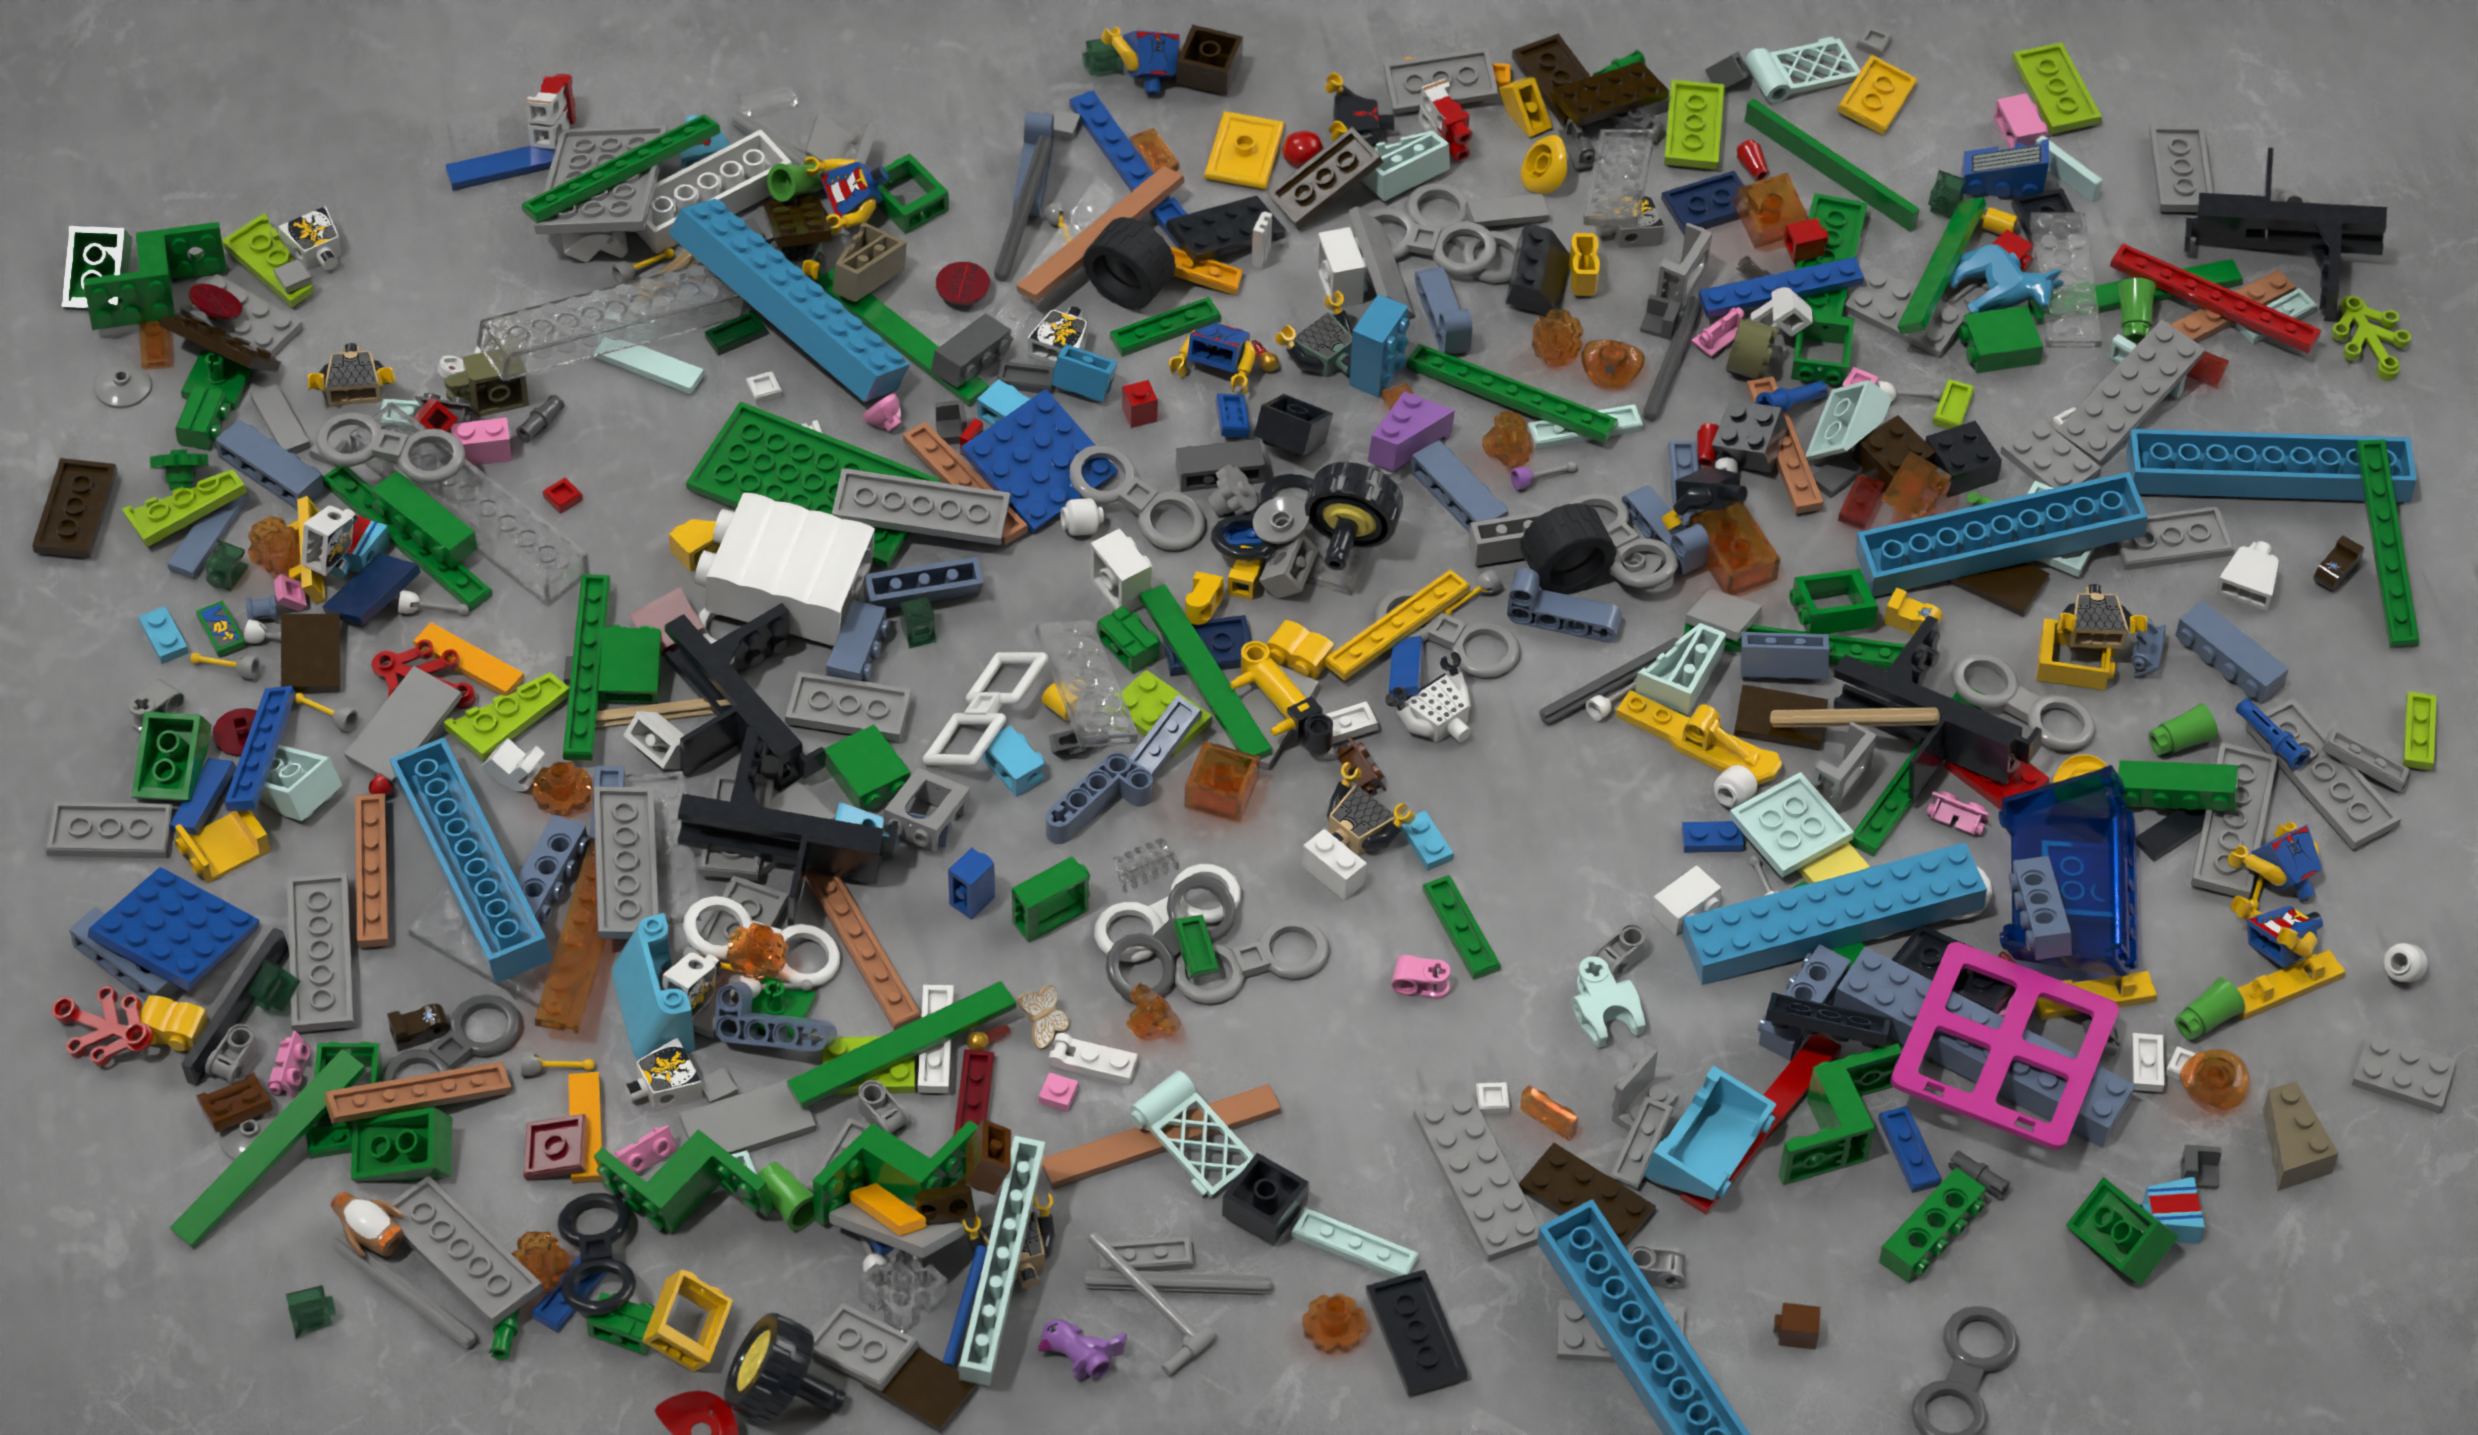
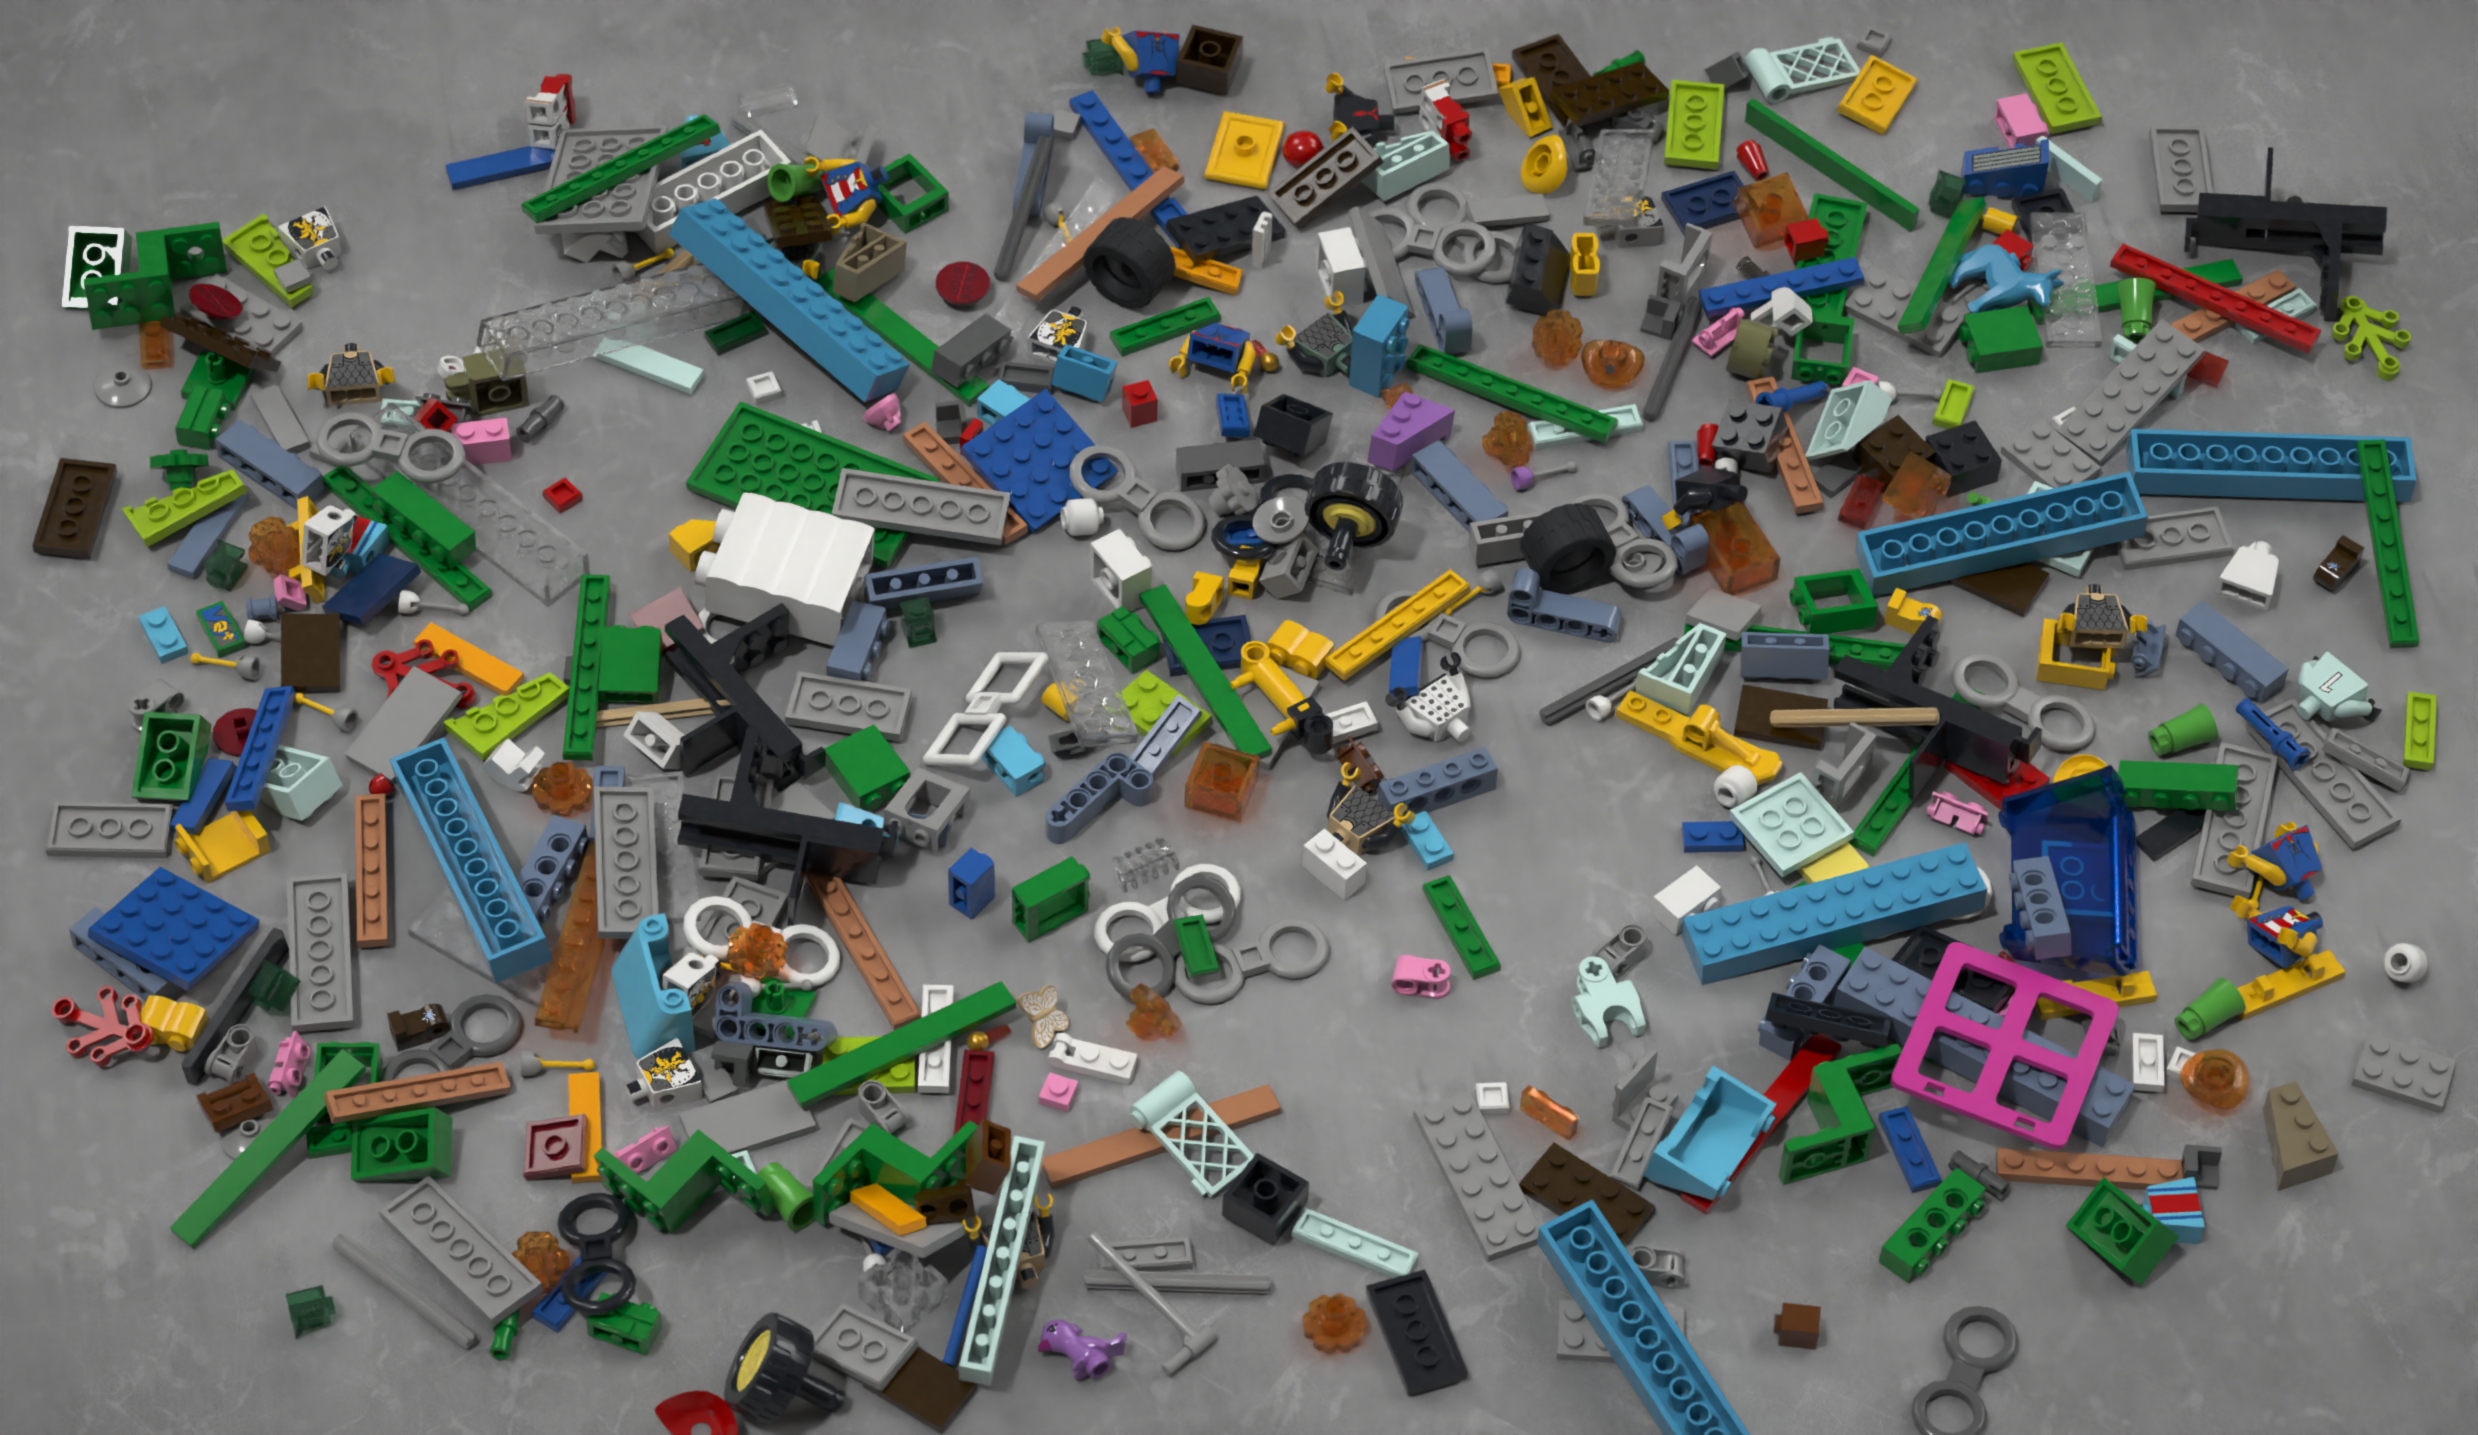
(368, 1224): animal -> none
(676, 1345): yellow window -> none
(735, 1059): none -> dark grey panel
(781, 1061): none -> pearl dark grey slope
(1441, 783): none -> sand blue brick
(2085, 1169): none -> nougat plate
(2333, 691): none -> light aqua torso

